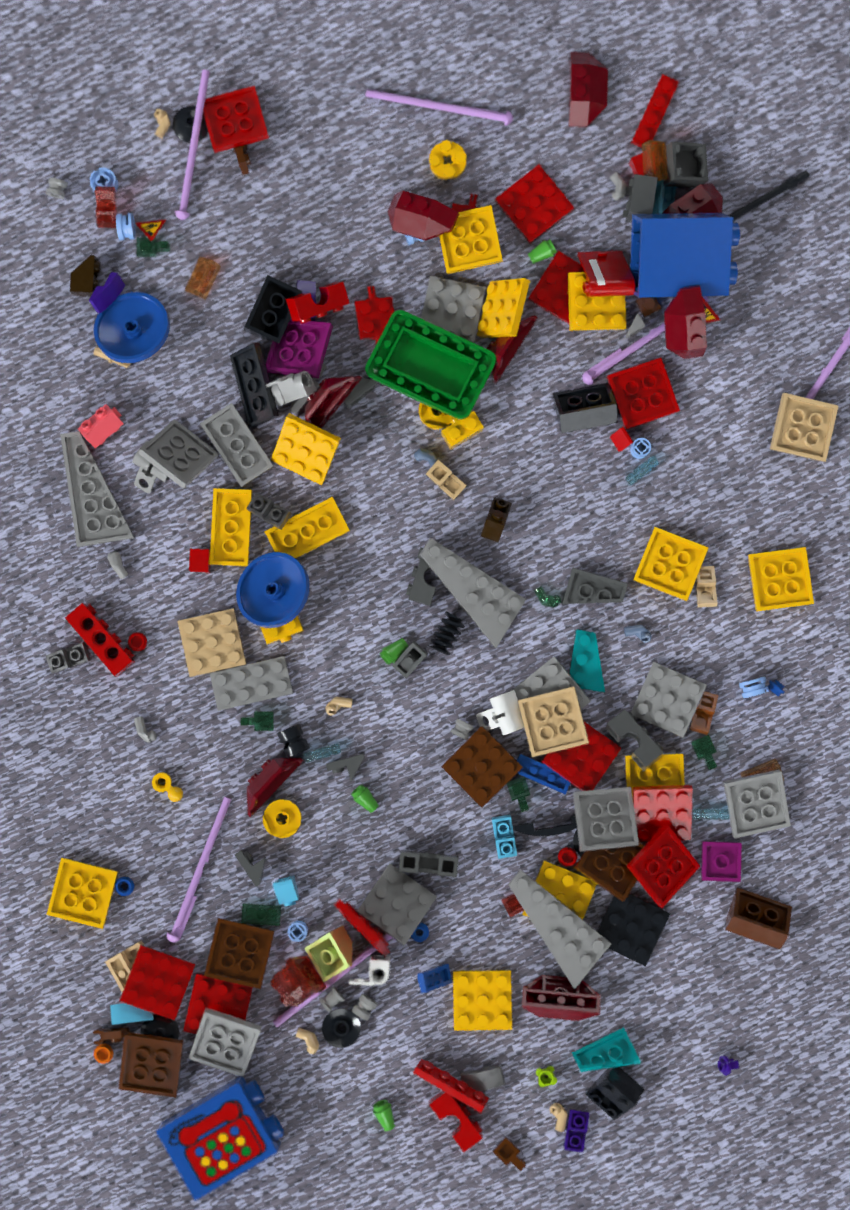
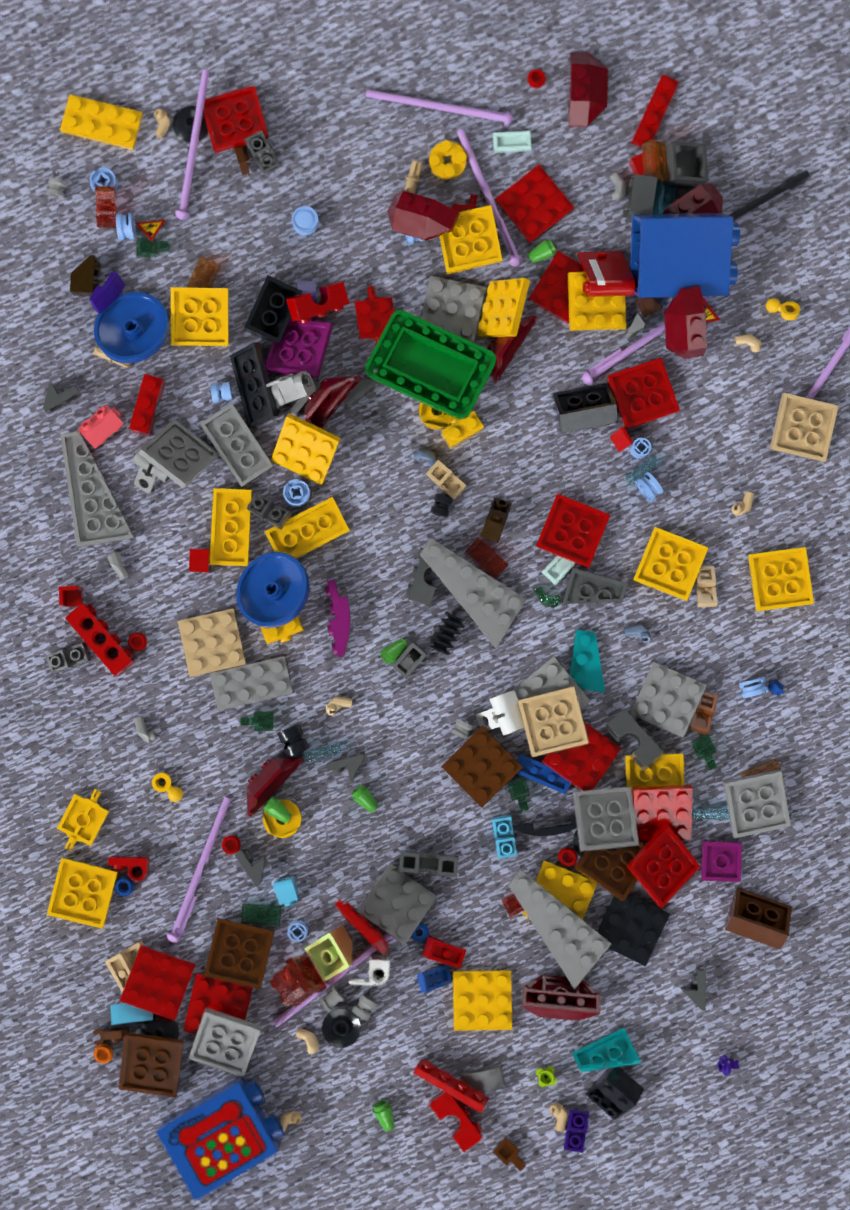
(55, 400): none -> dark grey slope
(70, 596): none -> red panel
(83, 819): none -> yellow plate
(101, 122): none -> yellow plate
(120, 862): none -> red plate
(148, 397): none -> red arch
(199, 316): none -> yellow plate
(226, 392): none -> light blue wheel
(231, 844): none -> red plate
(262, 151): none -> dark grey slope
(276, 809): none -> bright green cone
(290, 1118): none -> tan arm
(296, 493): none -> light blue wheel
(305, 220): none -> light blue wheel
(338, 627): none -> magenta slope
(413, 177): none -> tan axle
(441, 505): none -> black wheel
(443, 952): none -> red plate
(486, 558): none -> clear red slope
(512, 141): none -> light aqua tile
(515, 259): none -> lavender bar
(536, 78): none -> red plate
(557, 569): none -> light aqua tile
(572, 530): none -> red plate
(649, 486): none -> light blue wheel
(697, 994): none -> dark grey slope
(744, 506): none -> tan arm
(749, 339): none -> tan arm
(788, 310): none -> yellow plate

